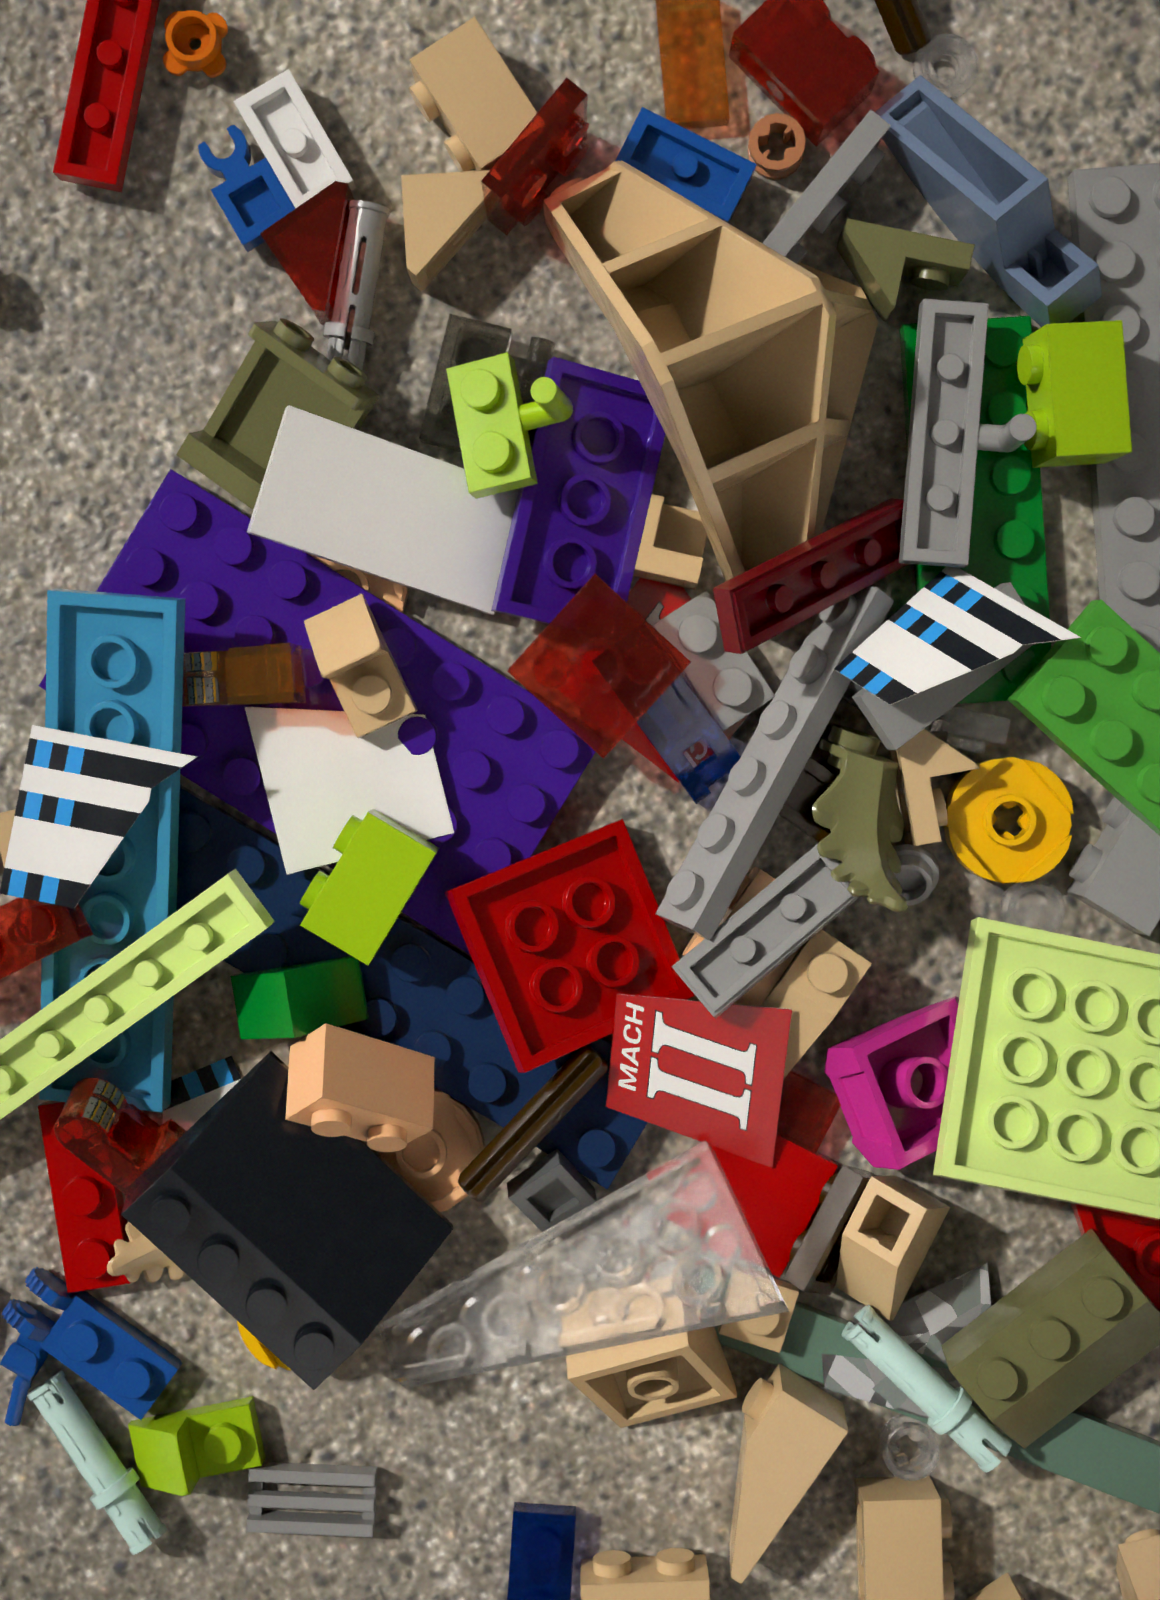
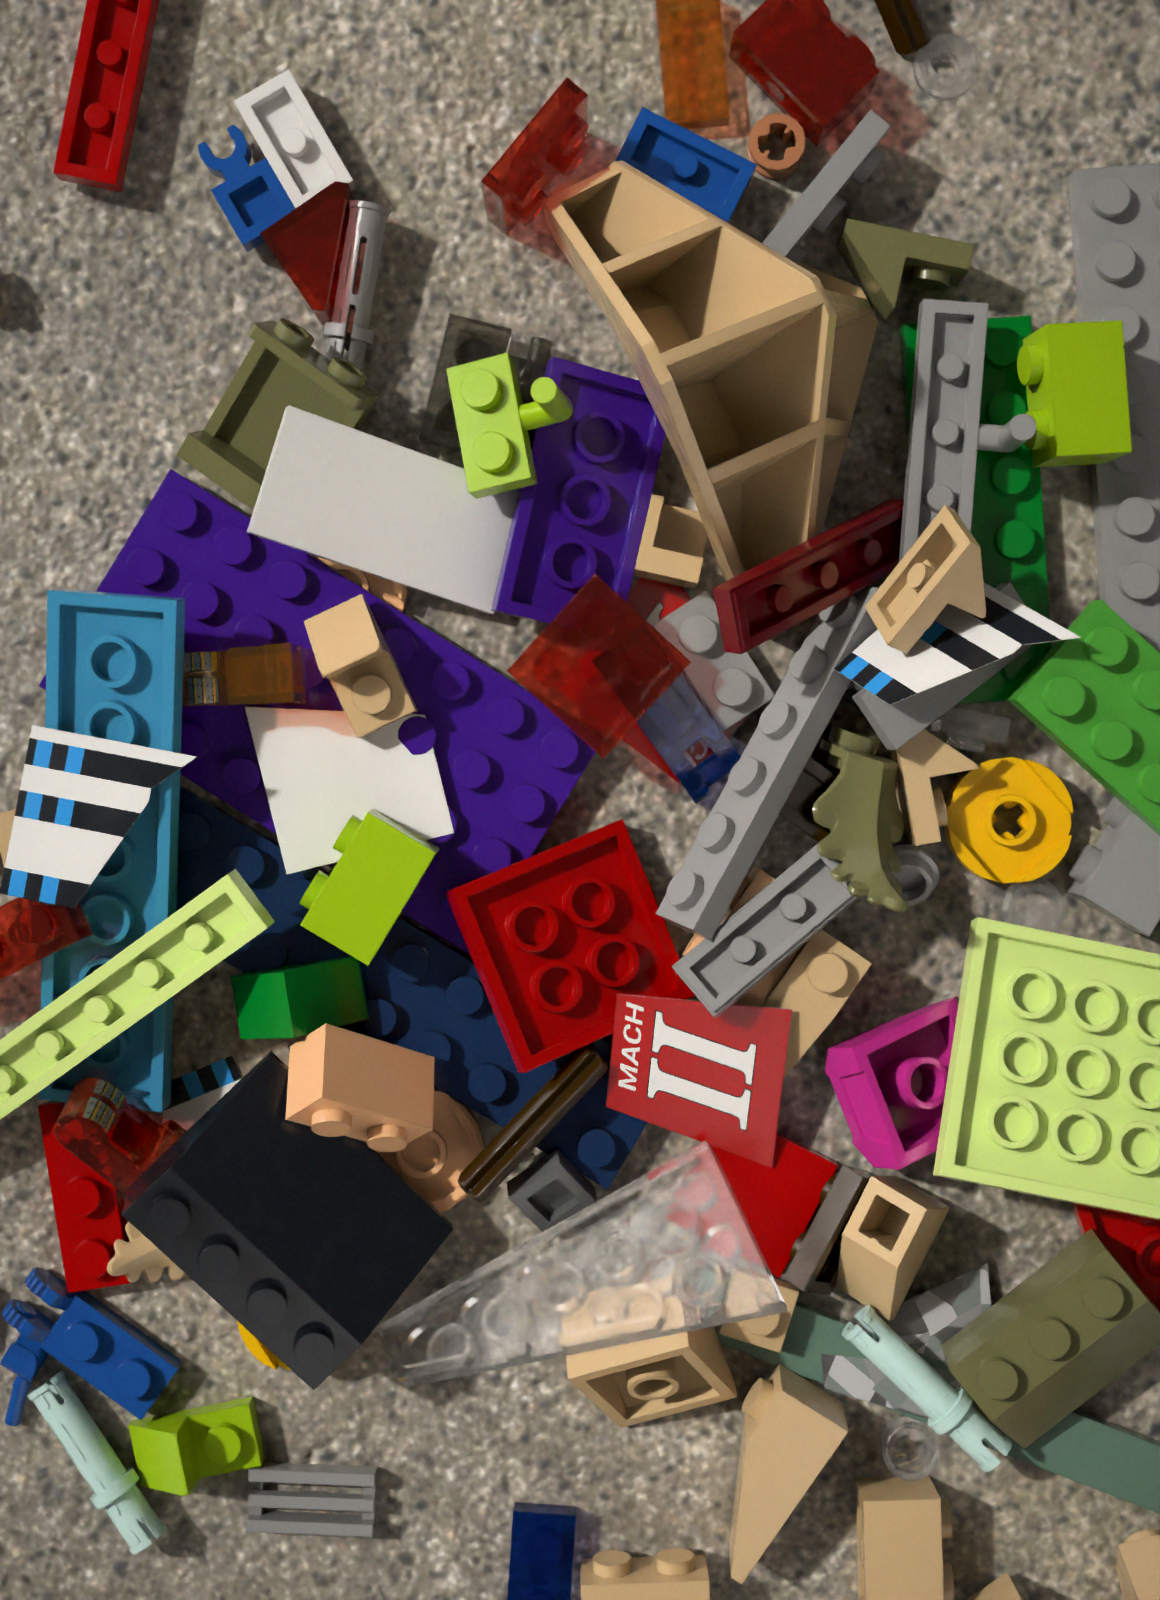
(189, 25): orange plate -> none
(439, 219): tan slope -> none
(471, 95): tan brick -> none
(806, 1111): clear red tile -> none
(935, 572): none -> tan slope
(990, 201): sand blue slope -> none

